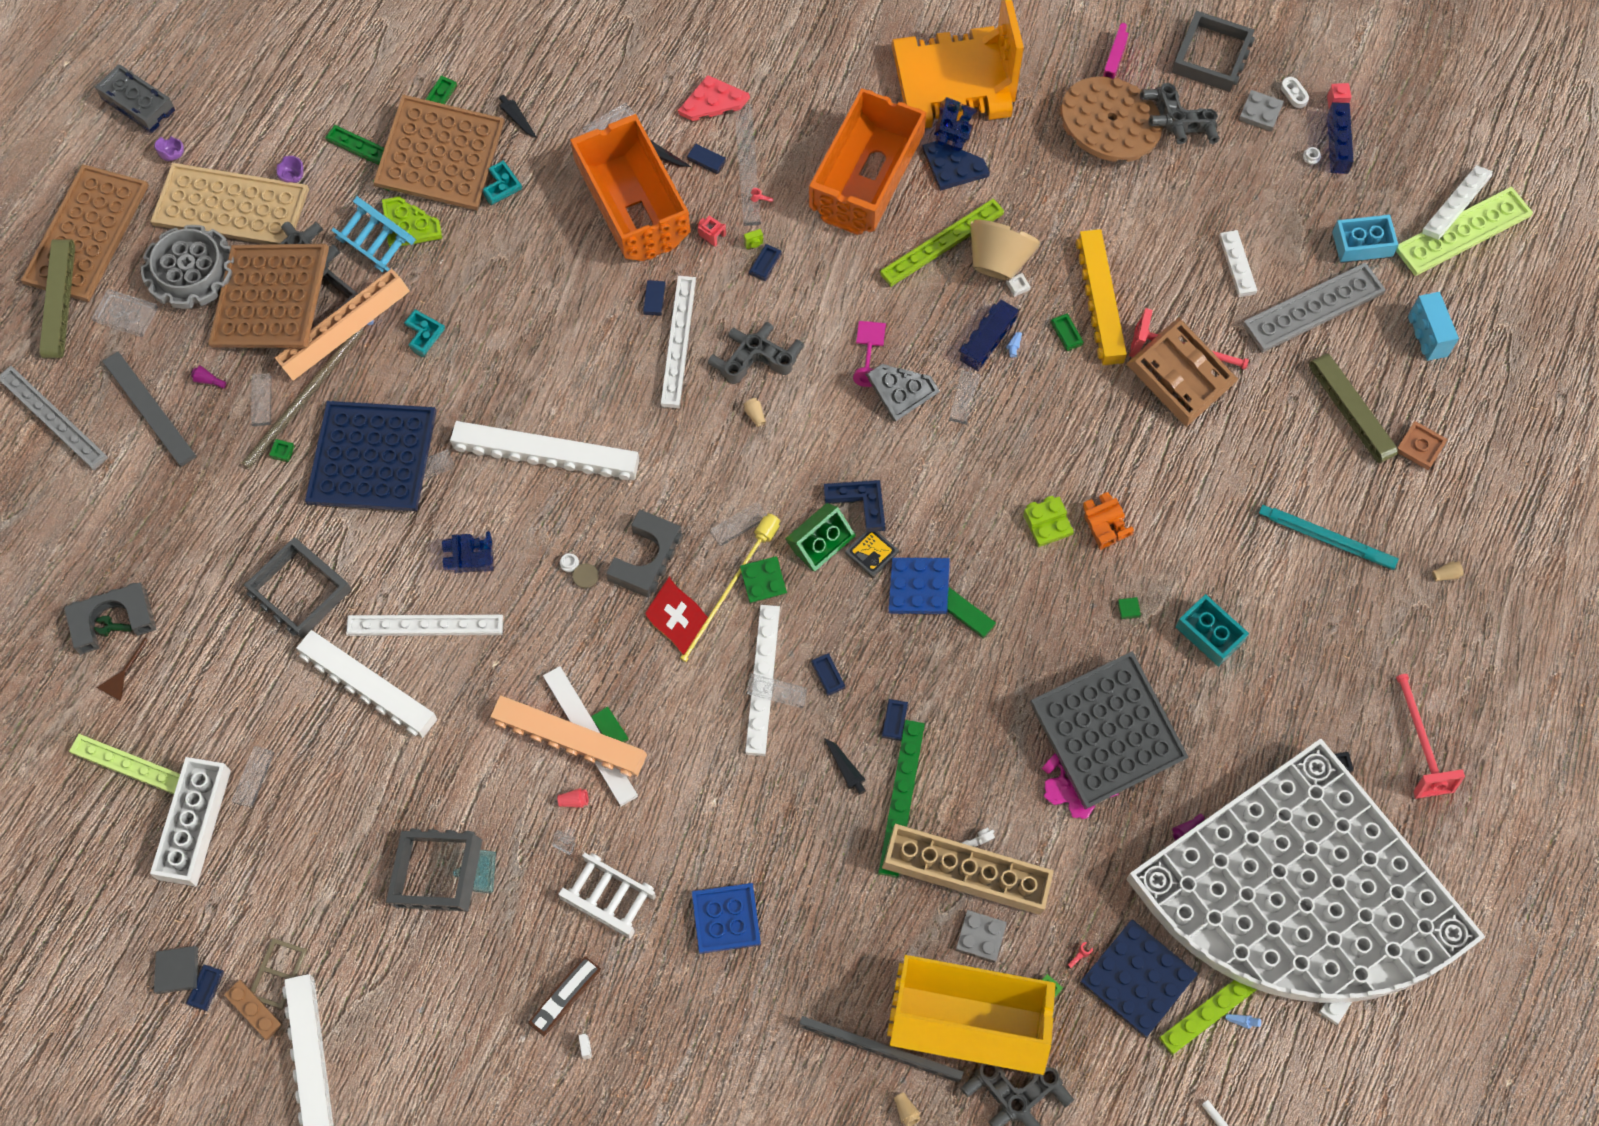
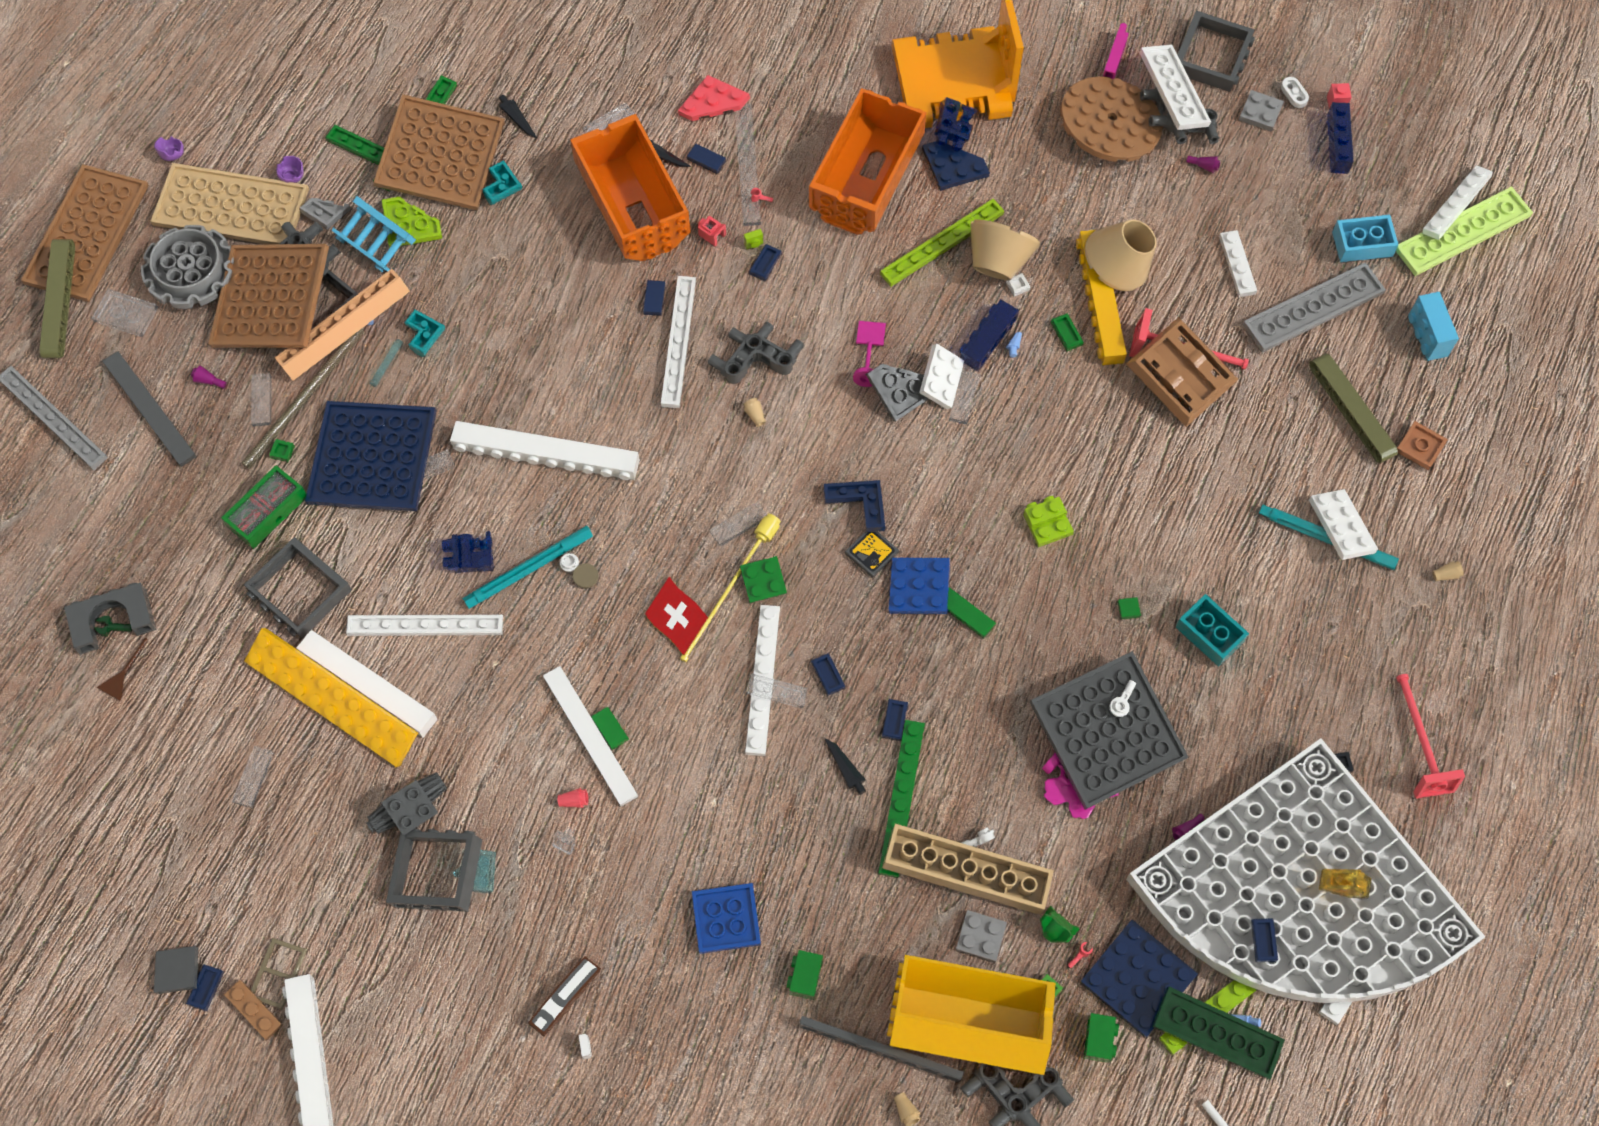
(125, 763): yellowish green plate -> none
(135, 98): dark grey piece -> none
(190, 822): white brick -> none
(264, 507): none -> brick
(324, 212): none -> light grey wing
(331, 697): none -> yellow plate
(386, 362): none -> clear light blue bar
(408, 806): none -> dark grey plate
(527, 567): none -> teal piece
(568, 735): light nougat brick -> none
(606, 915): white fence -> none
(645, 578): dark grey arch -> none
(805, 974): none -> green brick
(820, 536): green slope -> none
(941, 376): none -> white plate
(1056, 927): none -> green piece
(1100, 1038): none -> green brick
(1102, 516): orange hips -> none
(1119, 706): none -> white plate
(1121, 254): none -> tan cone
(1175, 87): none -> white plate
(1208, 163): none -> magenta cone
(1218, 1033): none -> dark green plate
(1264, 940): none -> dark blue tile
(1314, 152): white plate -> none
(1343, 524): none -> white plate
(1345, 882): none -> clear yellow slope

